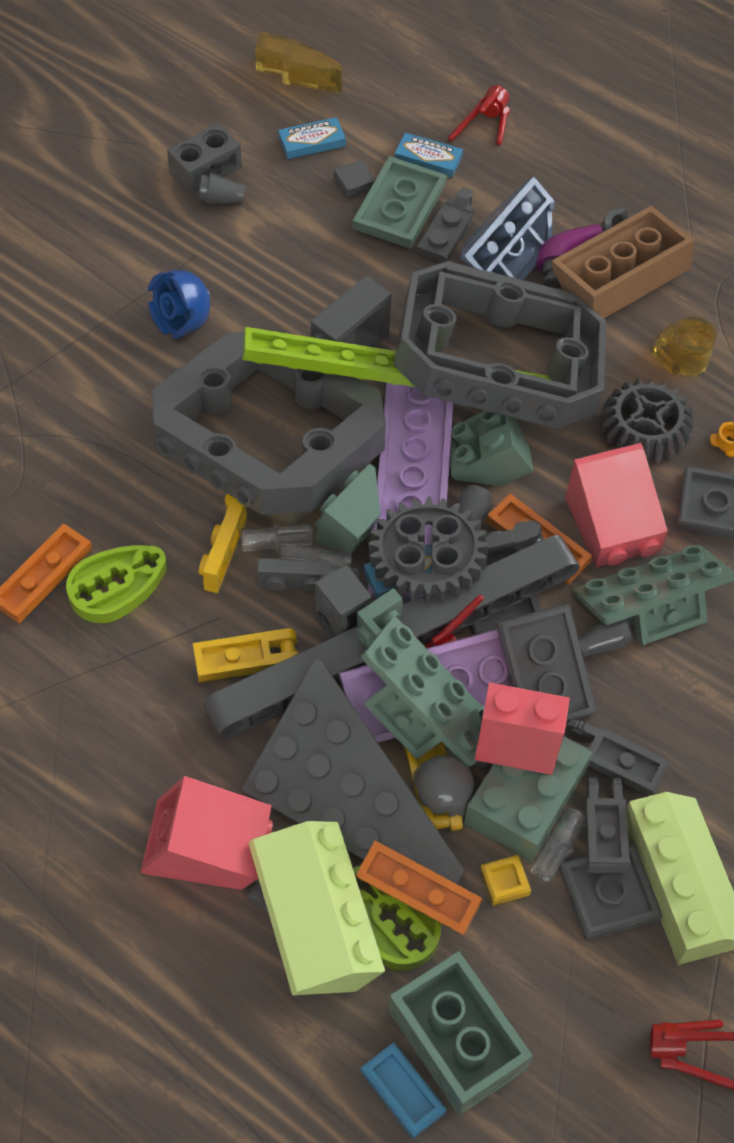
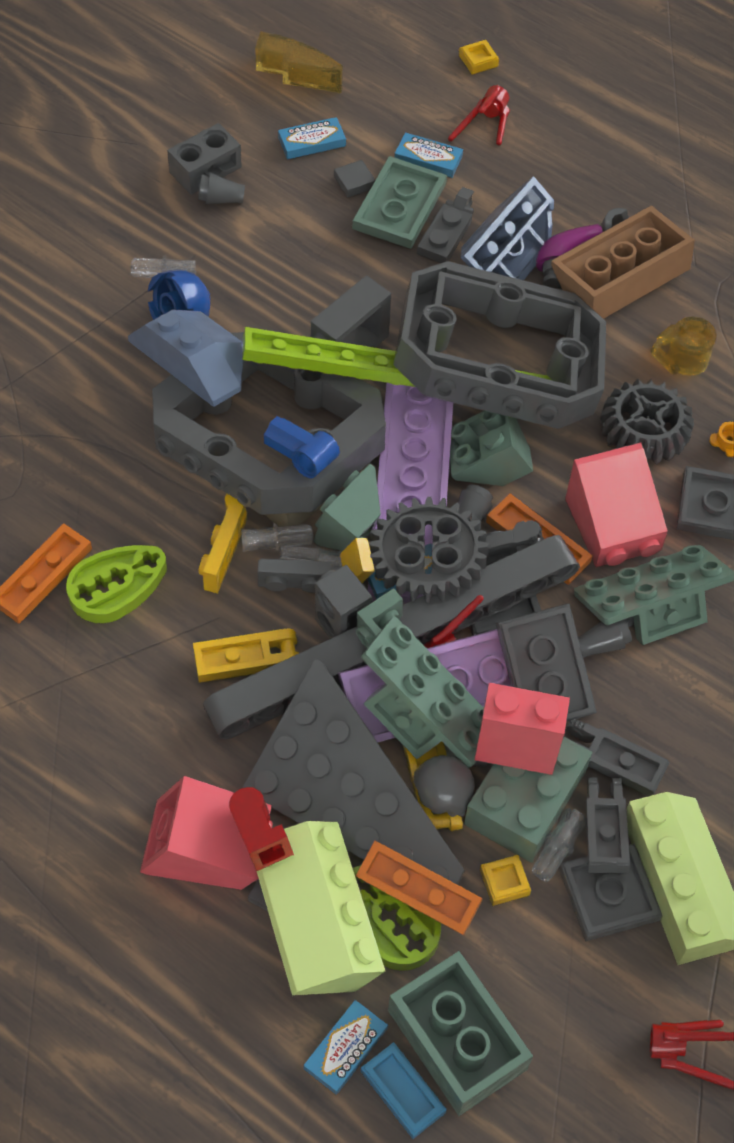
(150, 267): none -> clear axle
(194, 352): none -> sand blue wedge
(252, 819): none -> red leg
(308, 451): none -> blue piece
(345, 1047): none -> tile
(358, 558): none -> yellow tile
(478, 57): none -> yellow tile

